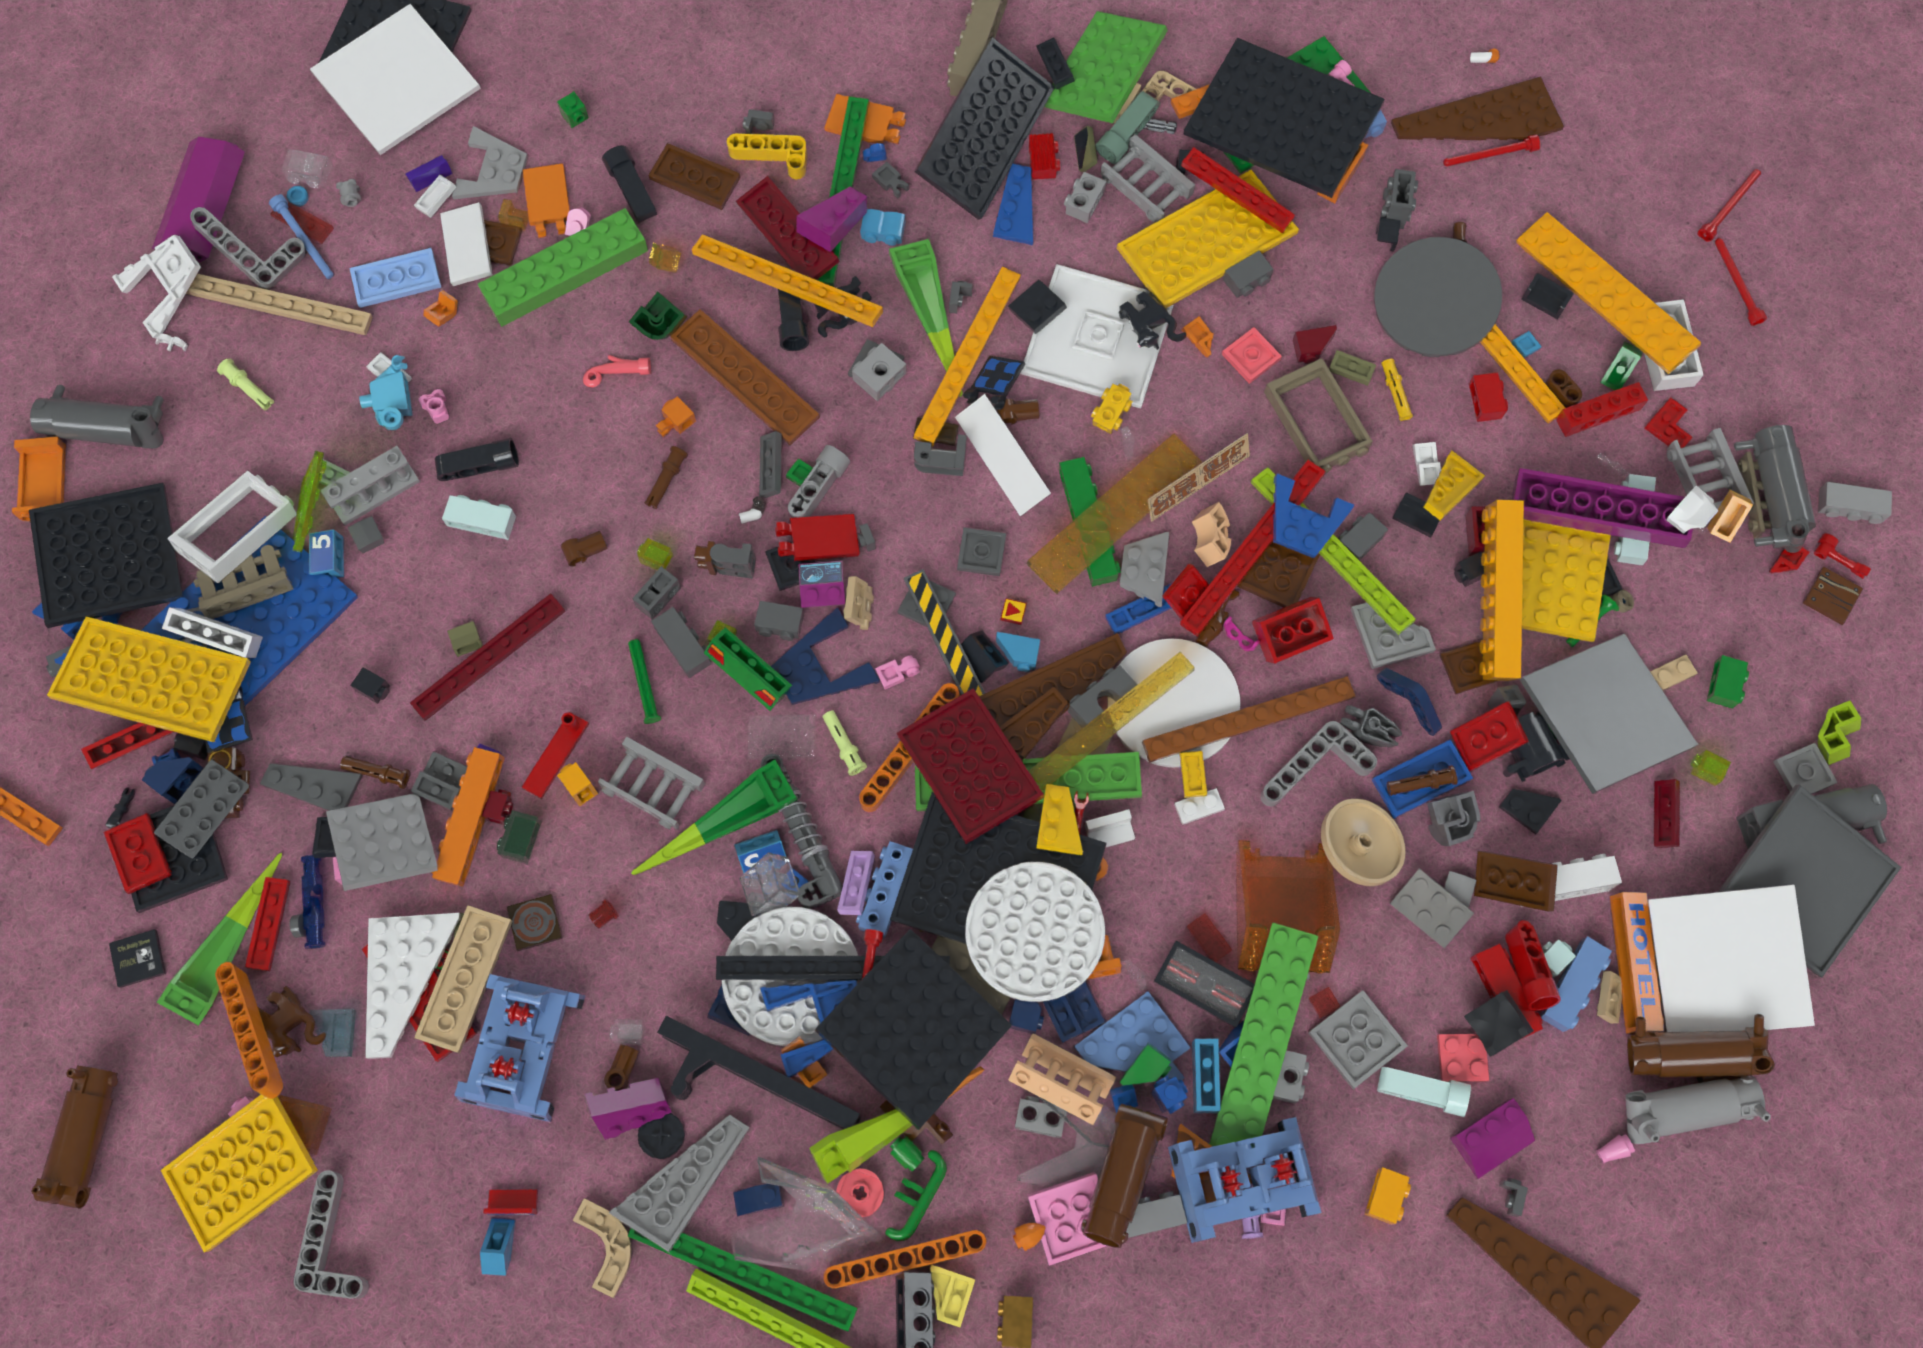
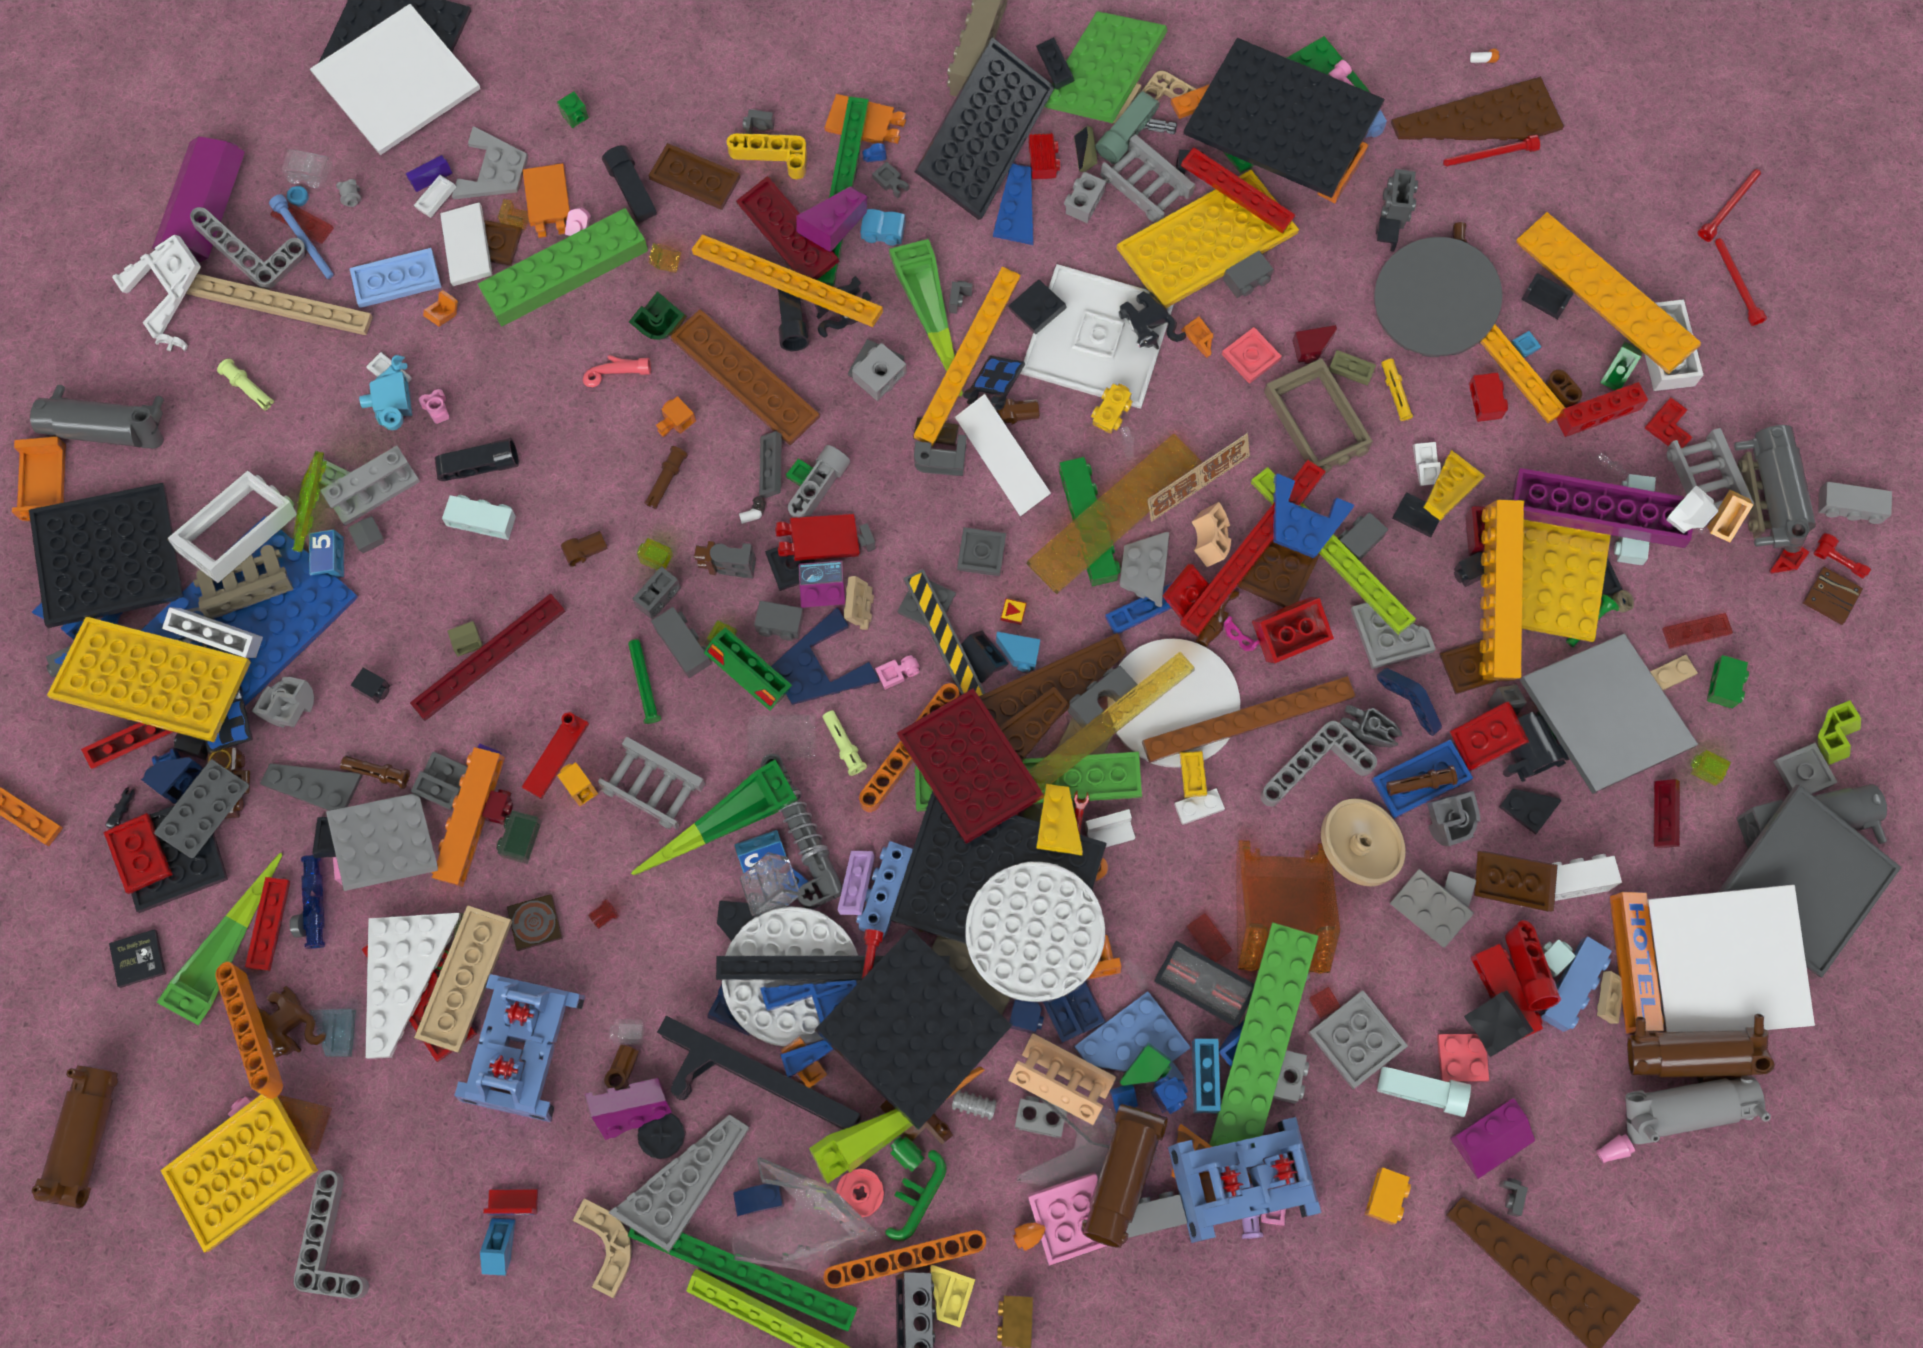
(285, 702): none -> light grey brick
(974, 1104): none -> light grey piece
(1697, 631): none -> clear red tile

